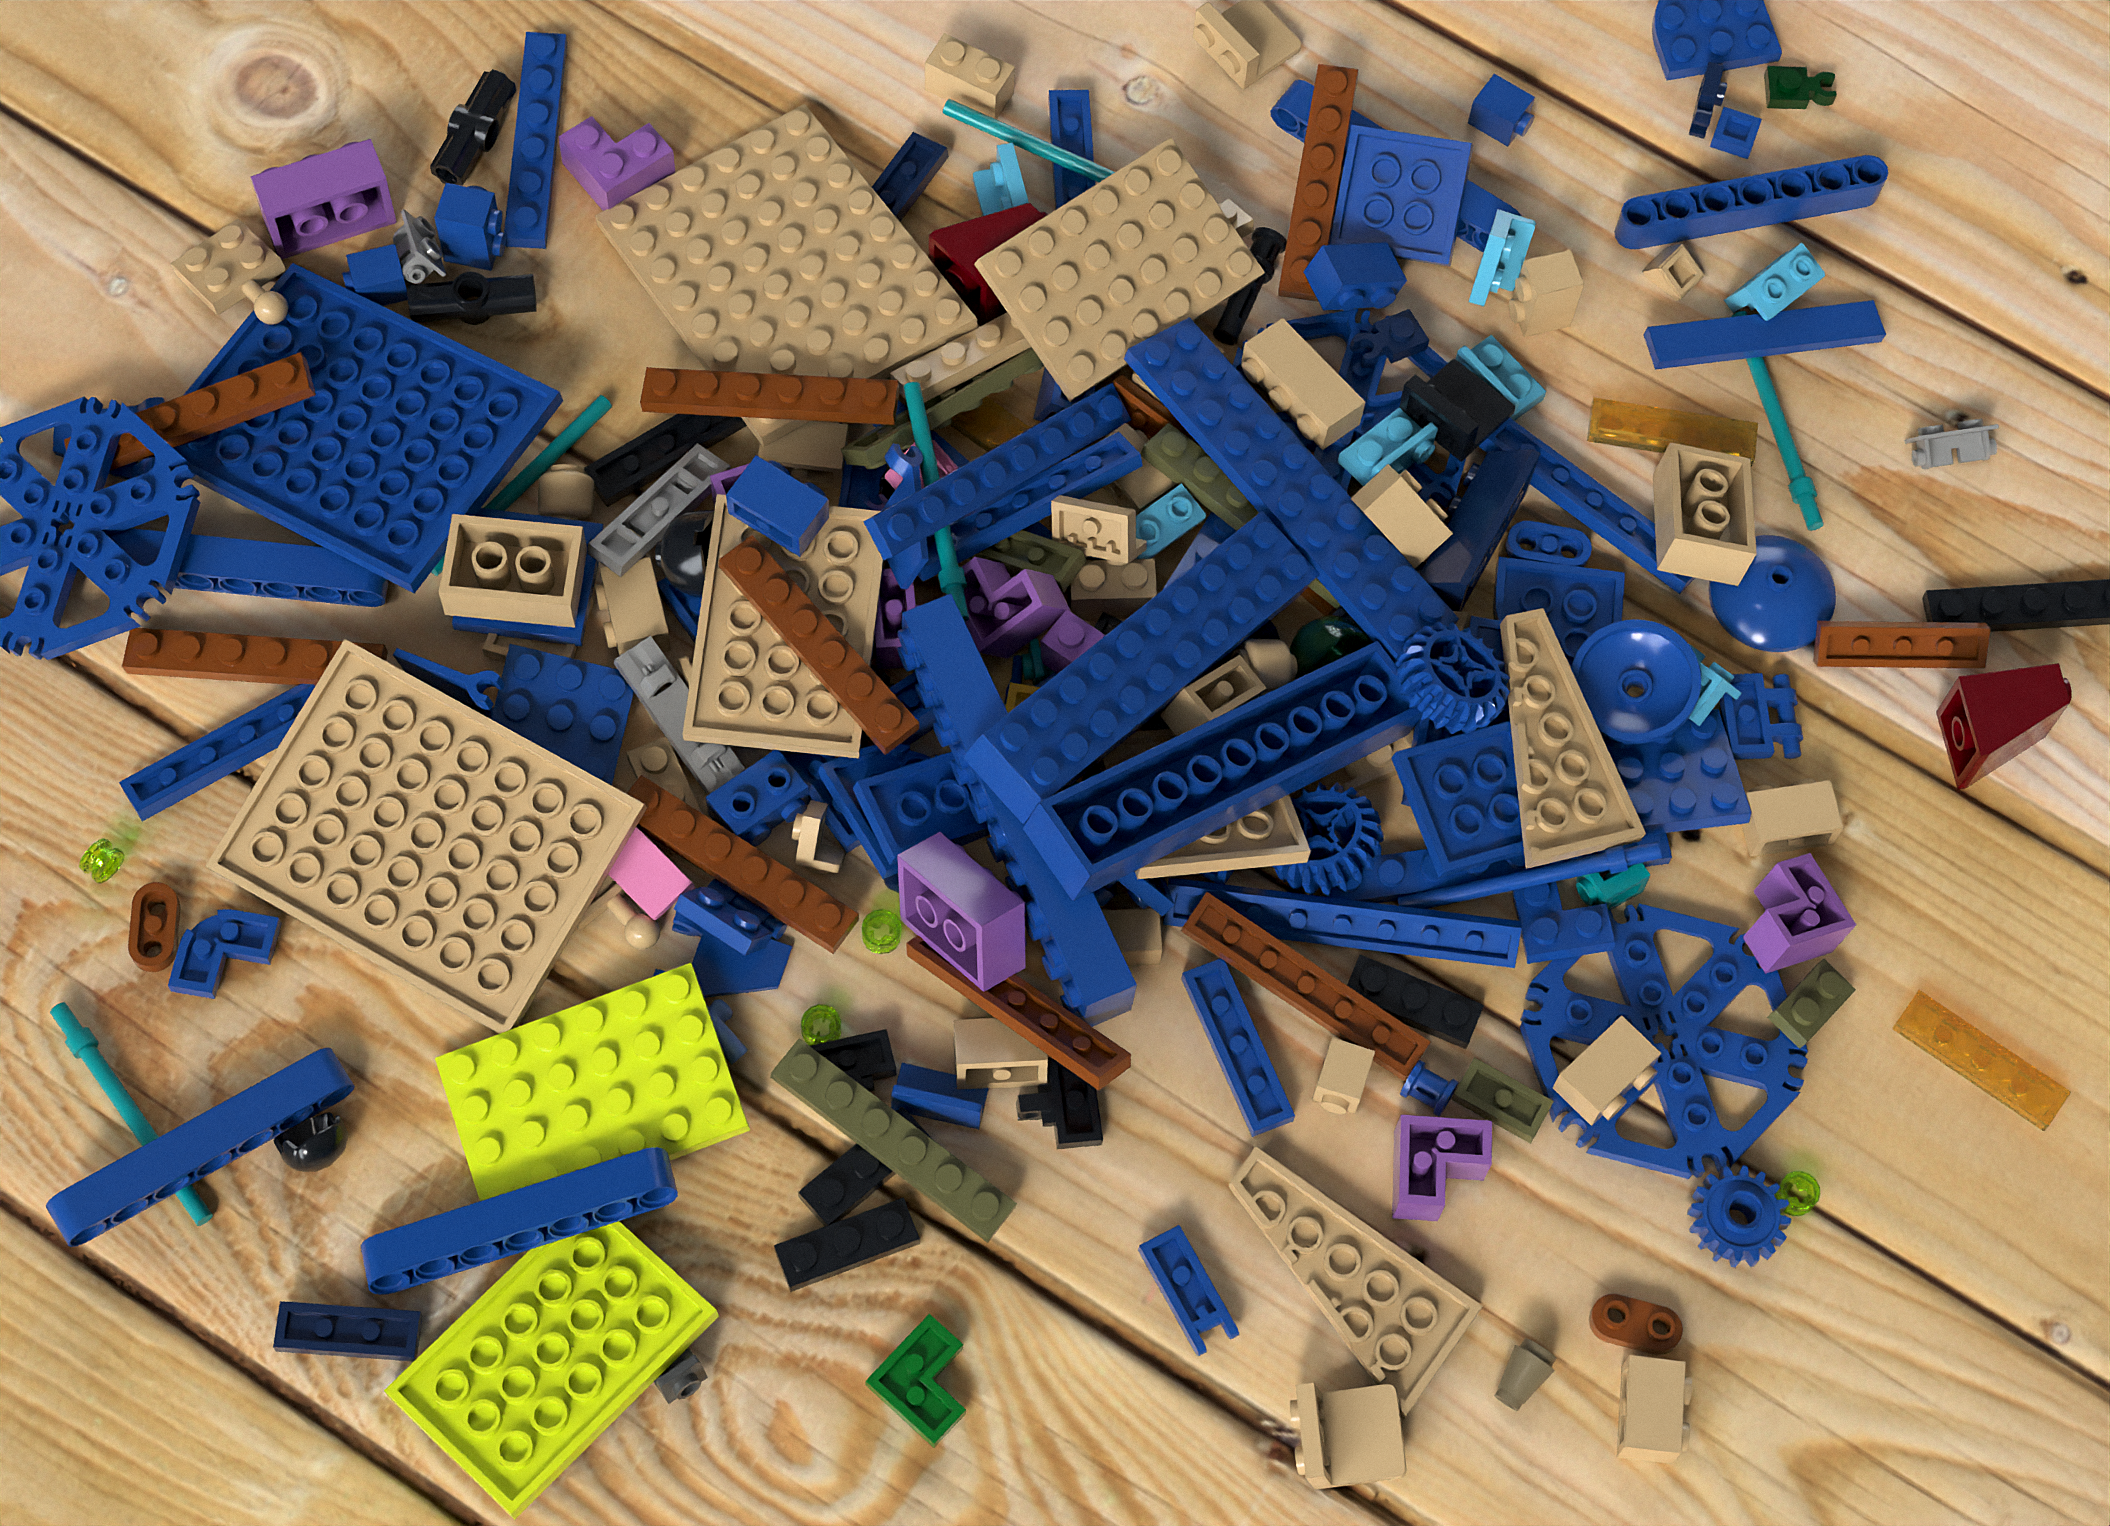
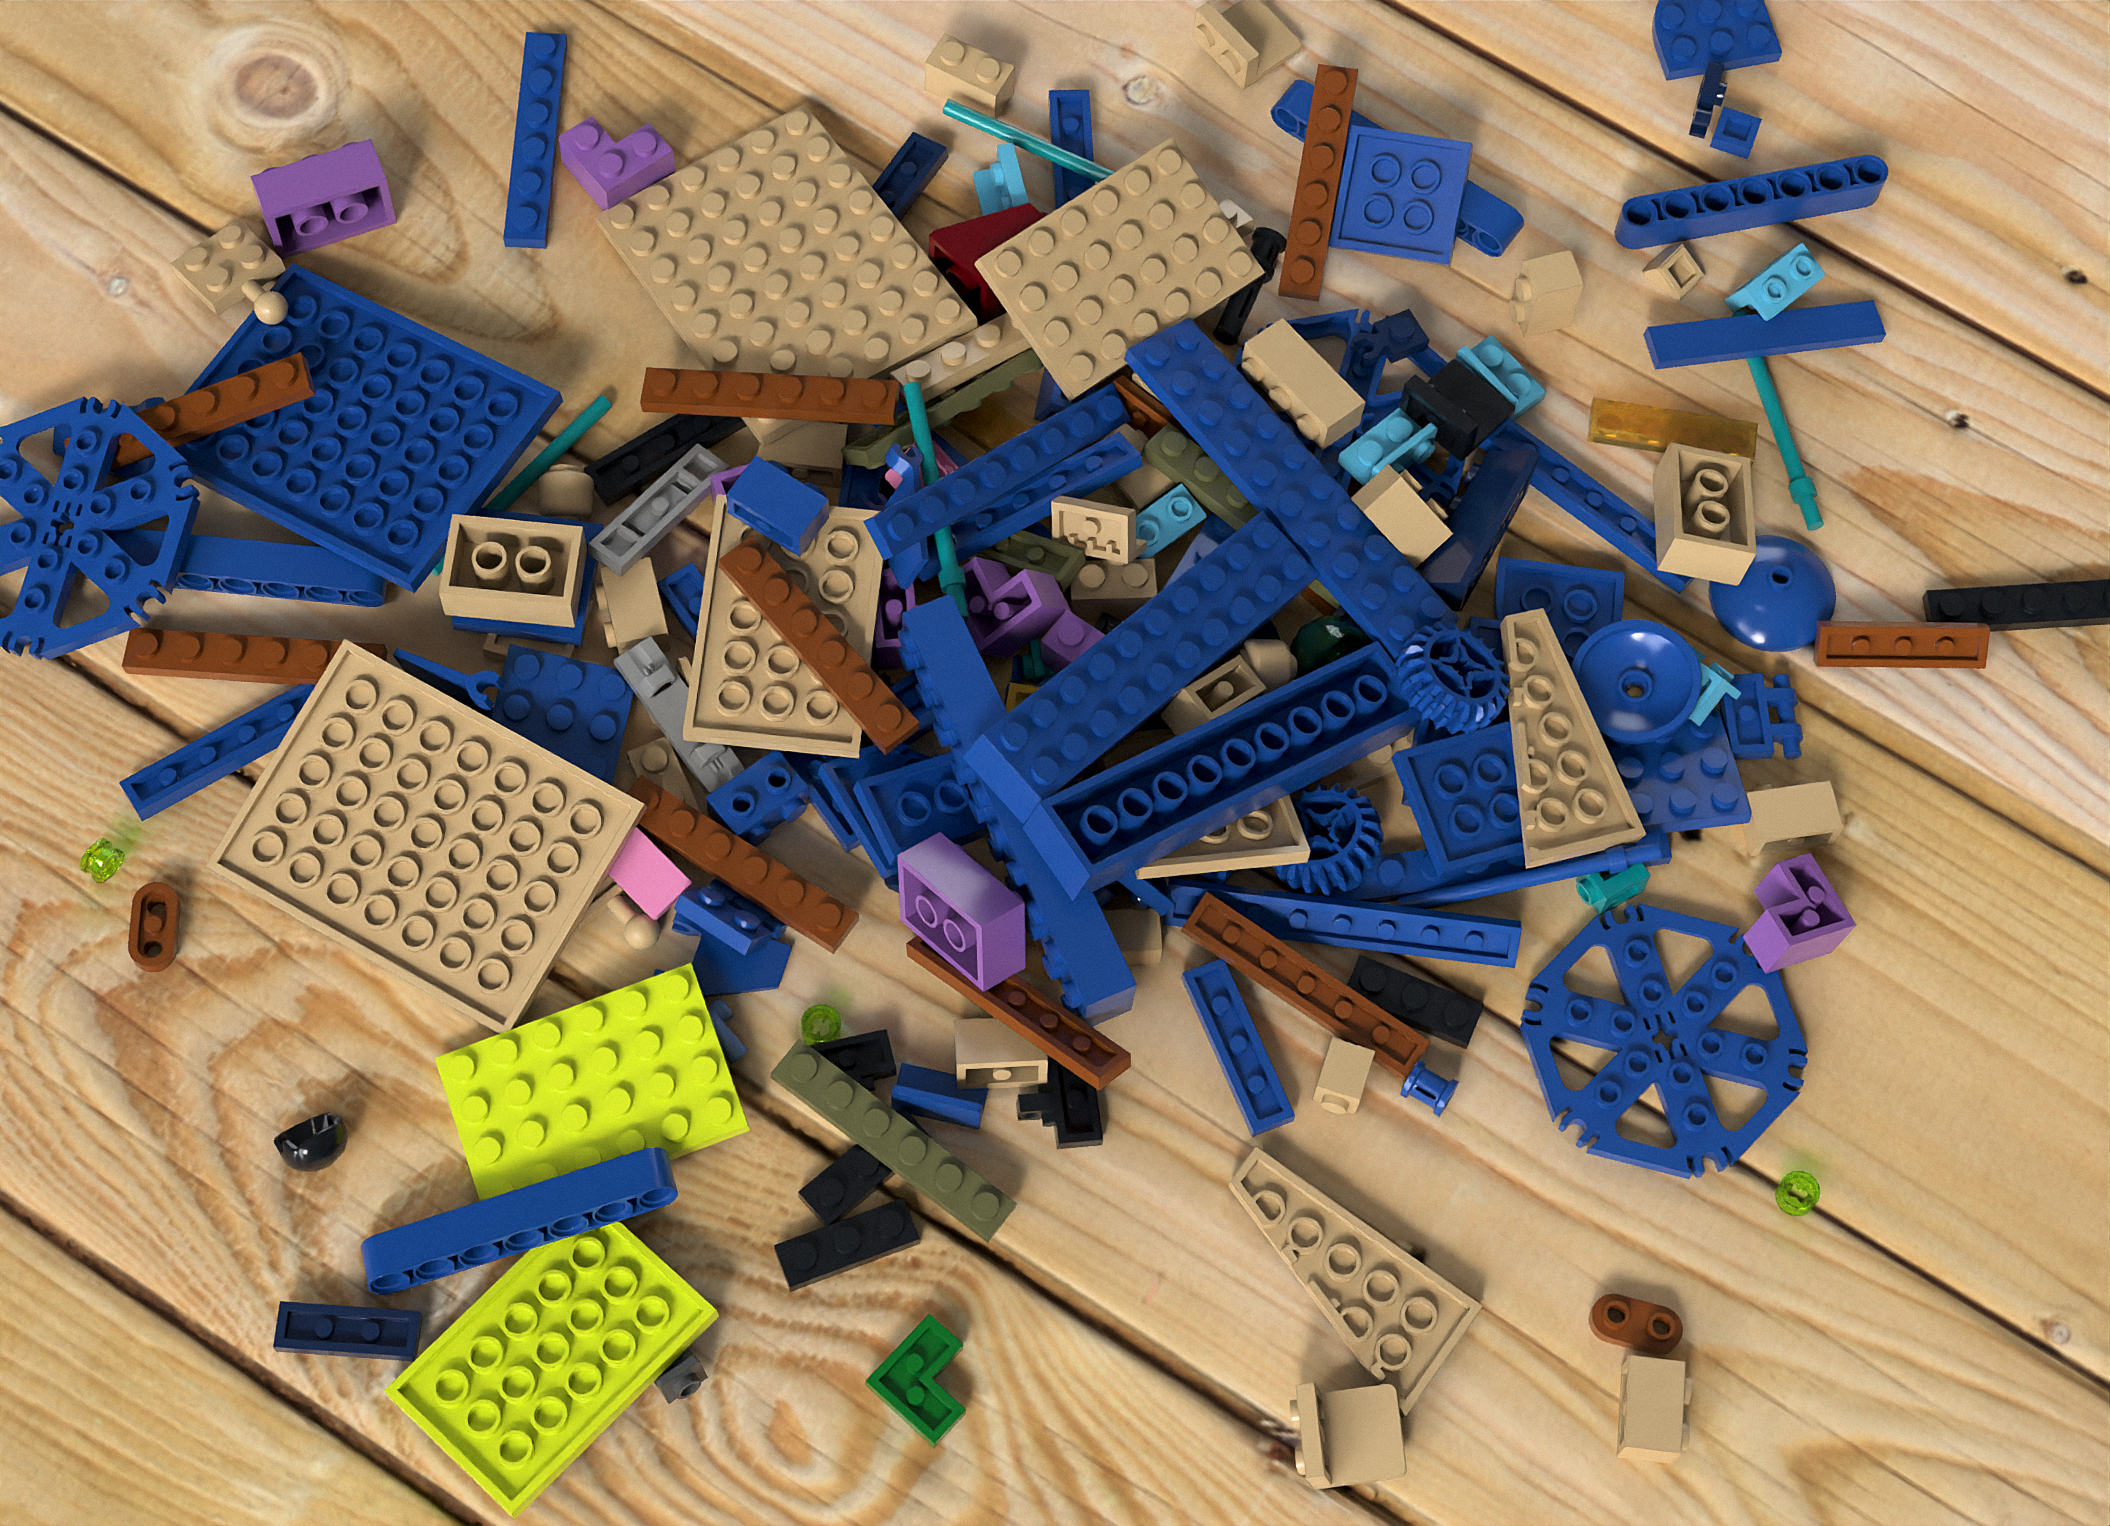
(84, 1046): teal bar -> none
(199, 1147): blue beam -> none
(221, 936): blue plate -> none
(376, 275): blue brick -> none
(417, 249): light grey hinge -> none
(449, 301): black piece -> none
(469, 226): blue brick -> none
(473, 128): black piece -> none
(685, 551): black cylinder -> none
(809, 831): tan bracket -> none
(887, 943): clear neon green bush -> none
(1186, 1287): blue hinge -> none
(1355, 276): blue brick -> none
(1428, 1153): medium lavender brick -> none
(1502, 110): blue brick -> none
(1502, 255): medium azure bracket -> none
(1502, 1100): olive plate -> none
(1524, 1373): dark tan cone -> none
(1548, 543): blue plate -> none
(1559, 933): blue plate -> none
(1607, 1071): tan brick -> none
(1748, 1196): blue gear -> none
(1794, 89): dark green plate -> none
(1811, 1003): olive plate -> none
(1969, 440): light grey hinge -> none
(1981, 1060): clear yellow plate -> none
(1999, 716): dark red slope -> none

